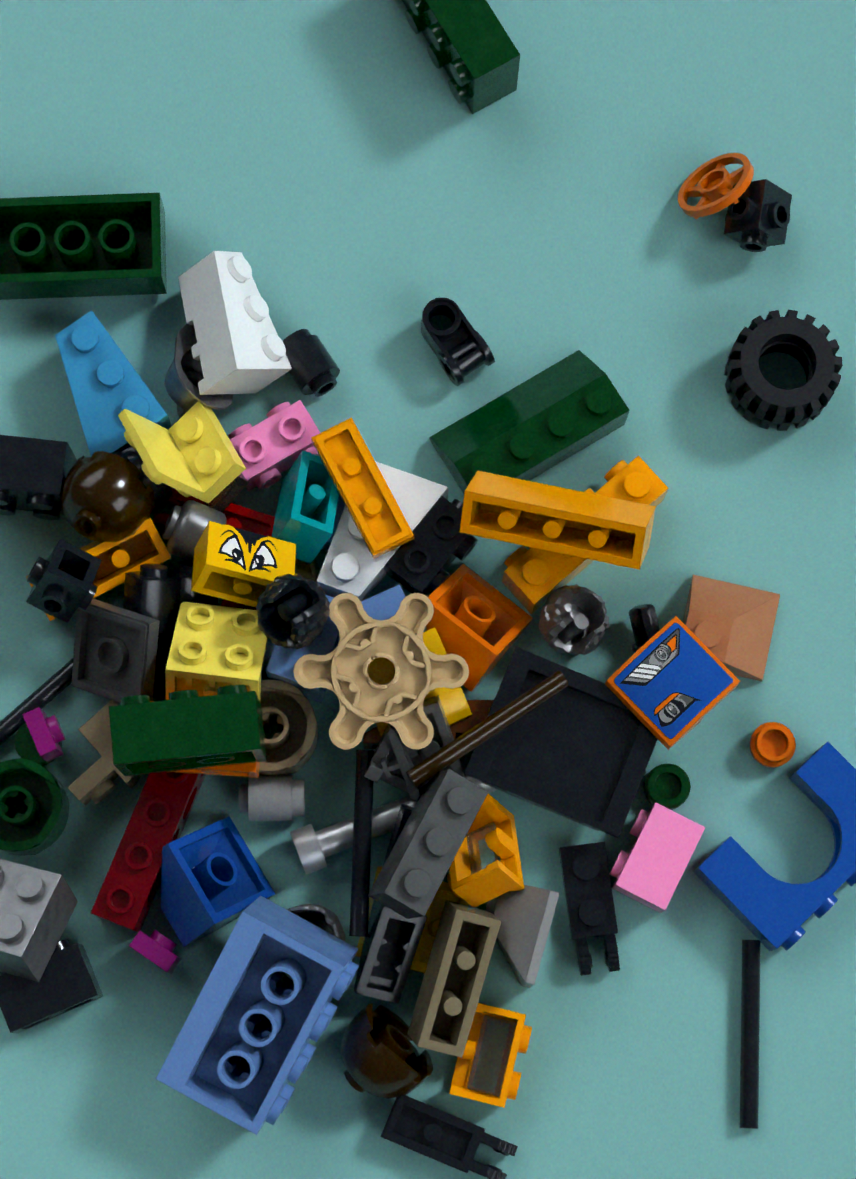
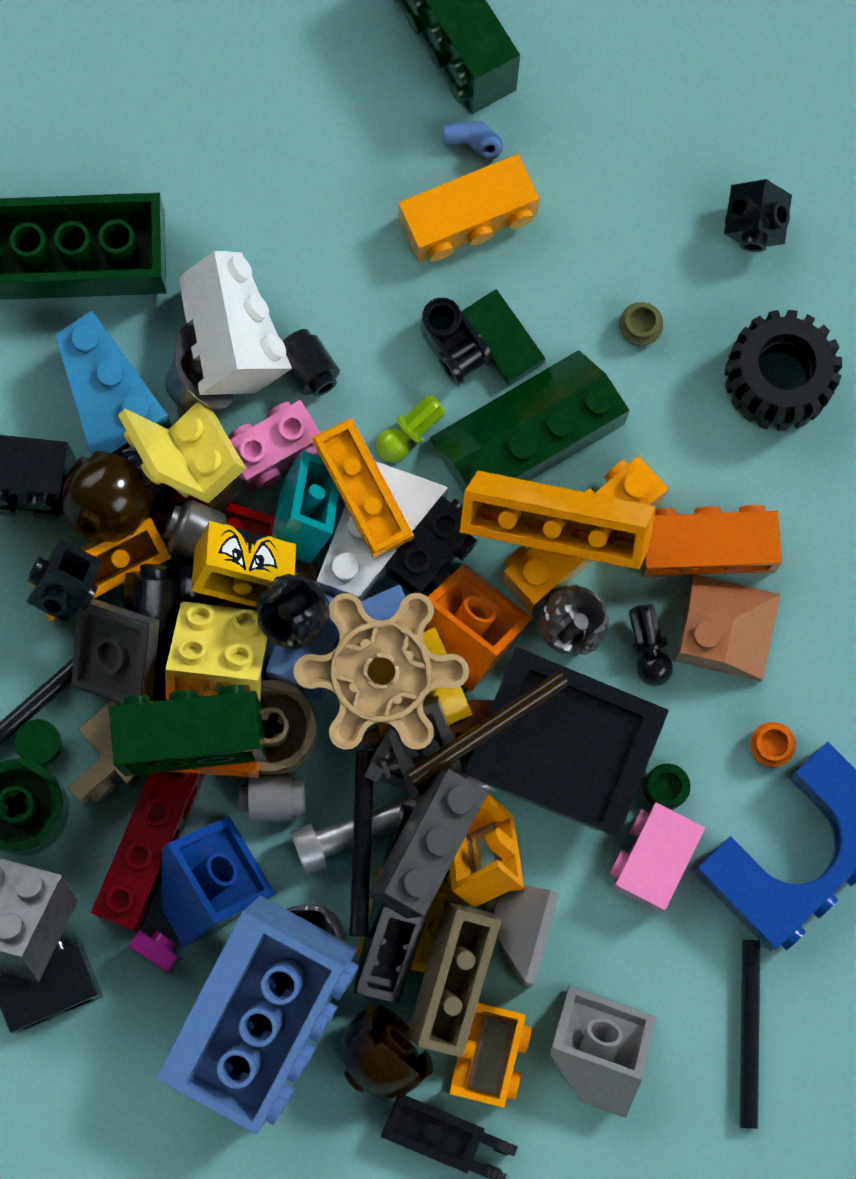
(45, 733): magenta plate -> none
(394, 443): none -> lime axle
(469, 209): none -> light orange brick
(475, 135): none -> medium blue arm
(506, 337): none -> dark green tile
(589, 902): black hinge -> none
(602, 1049): none -> light grey slope
(641, 324): none -> olive plate
(672, 682): slope -> none
(713, 542): none -> orange brick
(715, 185): orange wheel -> none

